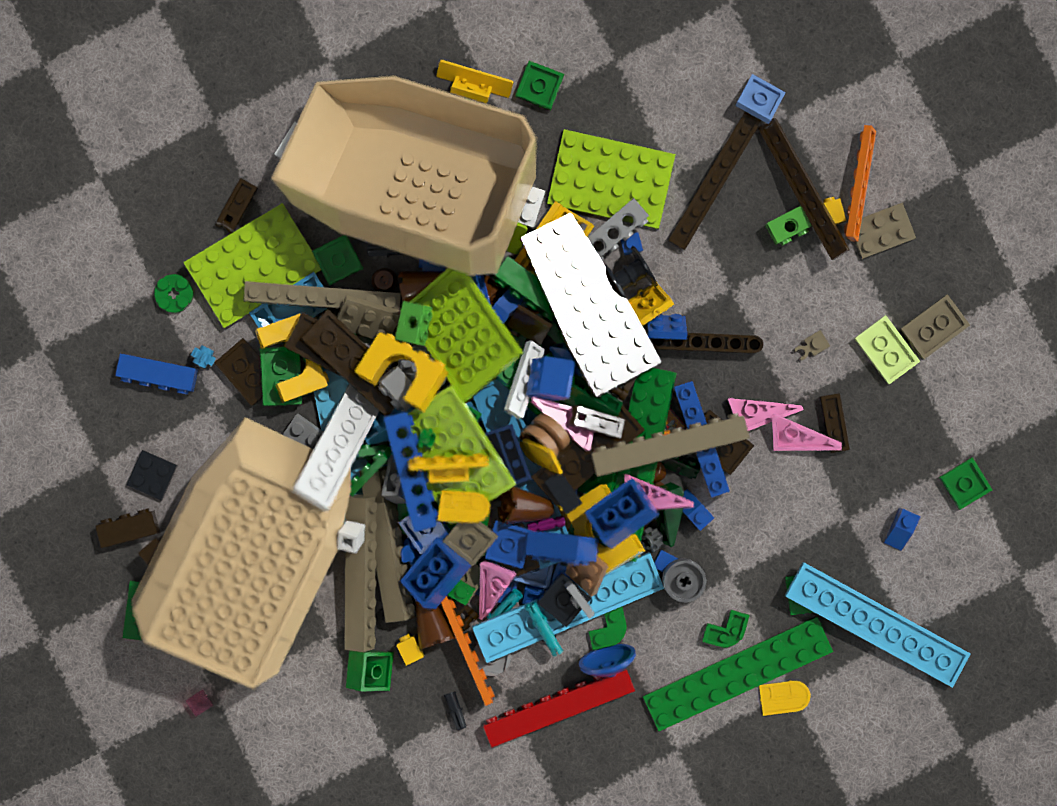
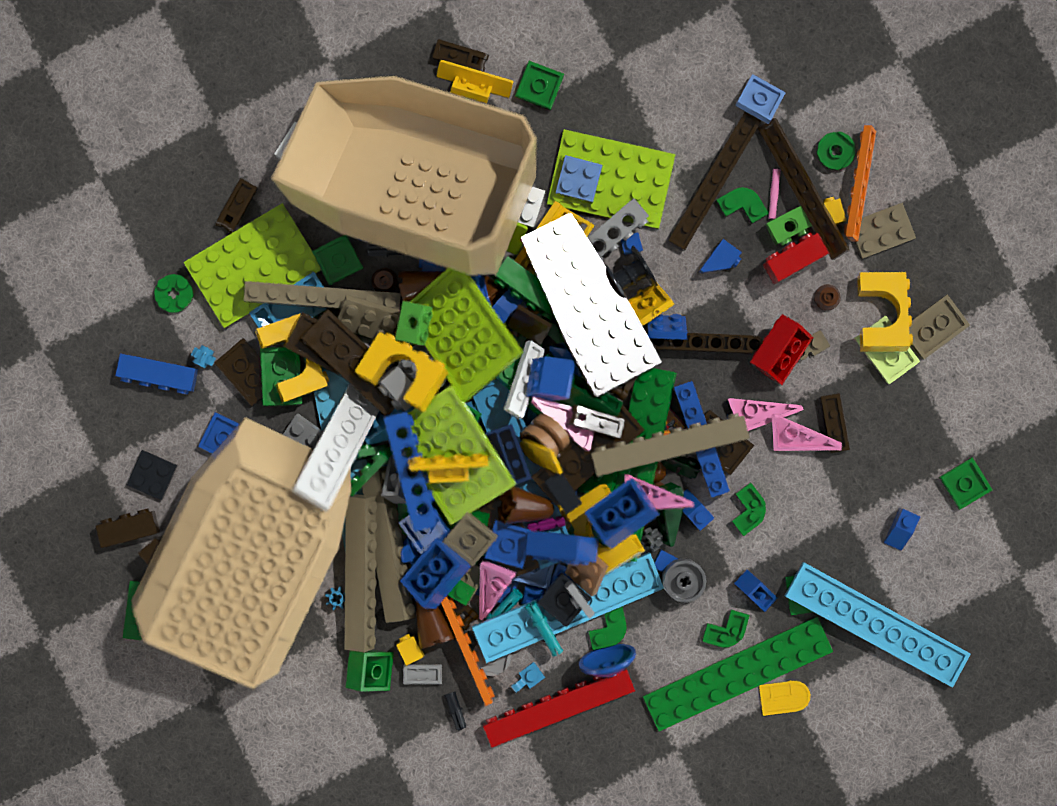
(199, 702): clear pink plate -> none
(216, 432): none -> blue plate
(331, 596): none -> dark azure gear
(351, 536): white brick -> none
(422, 674): none -> light grey plate
(426, 438): green plate -> none
(459, 55): none -> dark brown plate
(463, 507): yellow window -> none
(530, 675): none -> dark azure plate
(578, 179): none -> medium blue plate
(722, 258): none -> blue slope
(745, 199): none -> green plate
(754, 511): none -> green plate
(755, 590): none -> blue slope
(774, 192): none -> bright pink piece
(781, 349): none -> red brick
(795, 257): none -> red brick
(825, 154): none -> green plate
(825, 291): none -> reddish brown cone
(894, 288): none -> yellow arch

